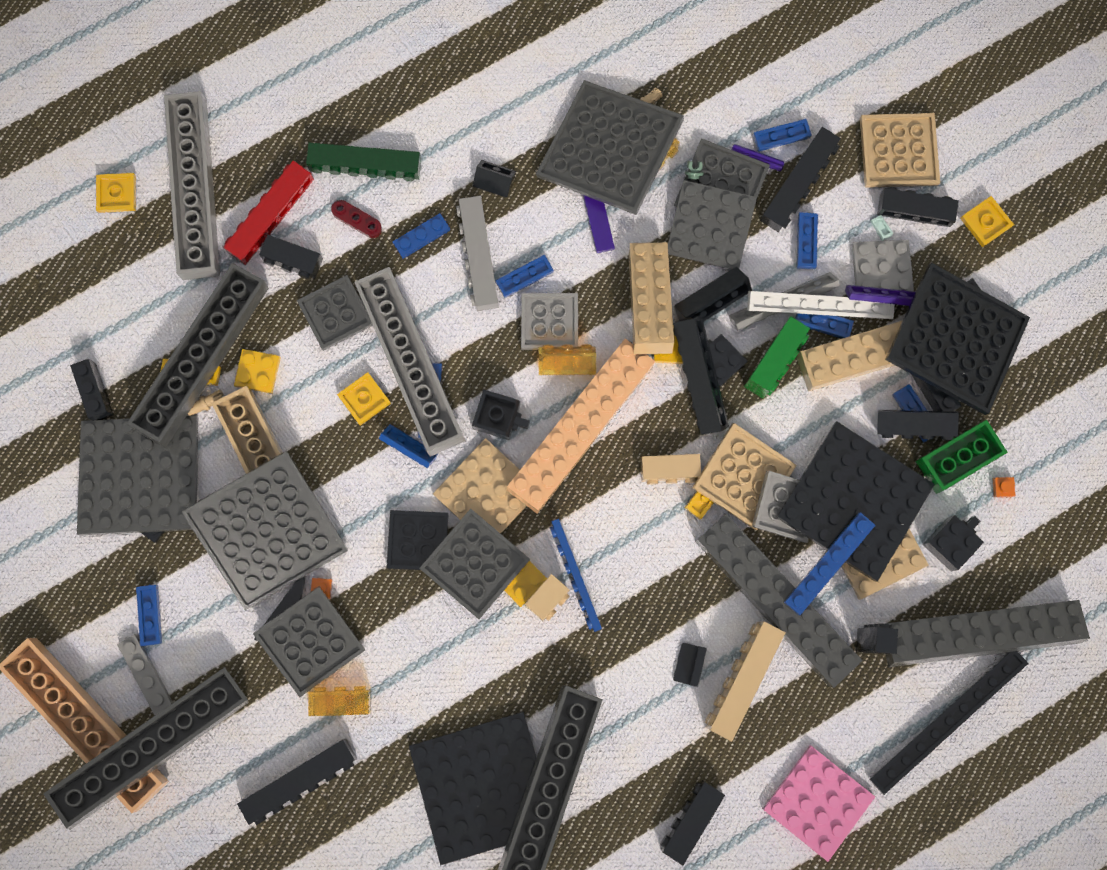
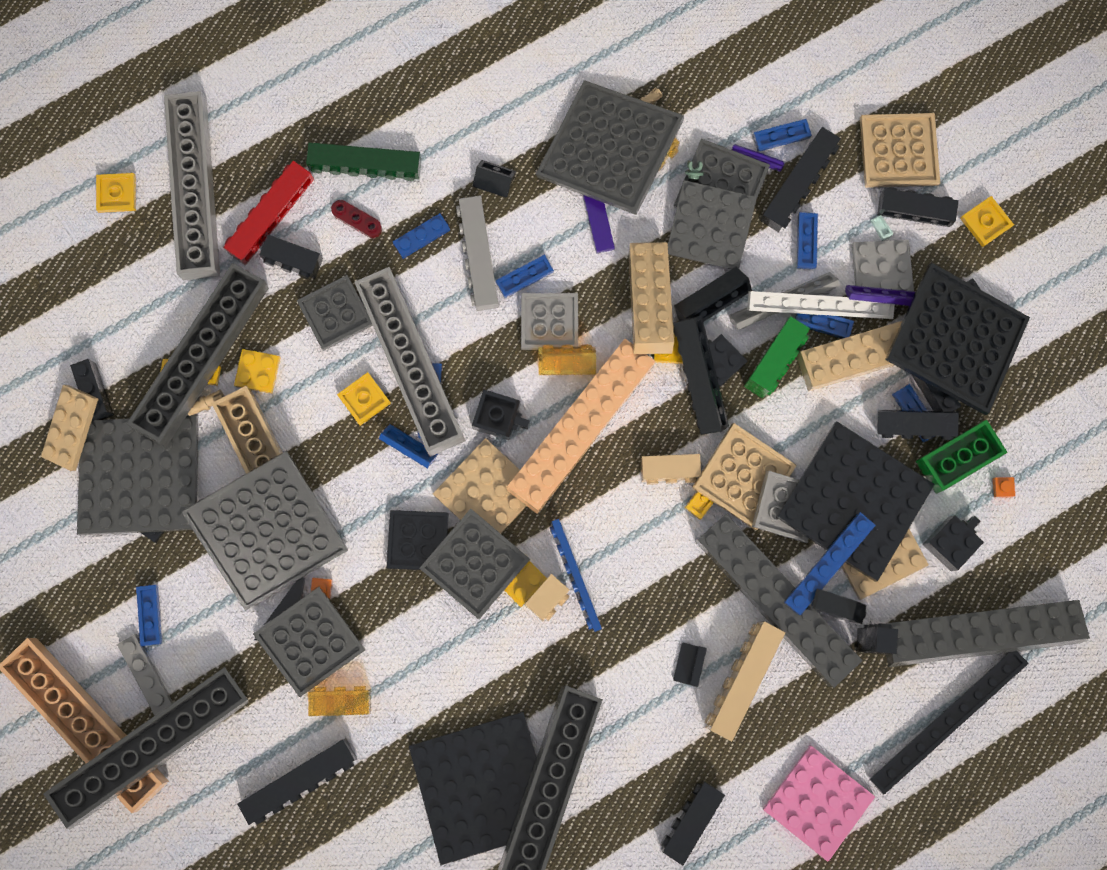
(69, 427): none -> tan plate
(839, 606): none -> black slope

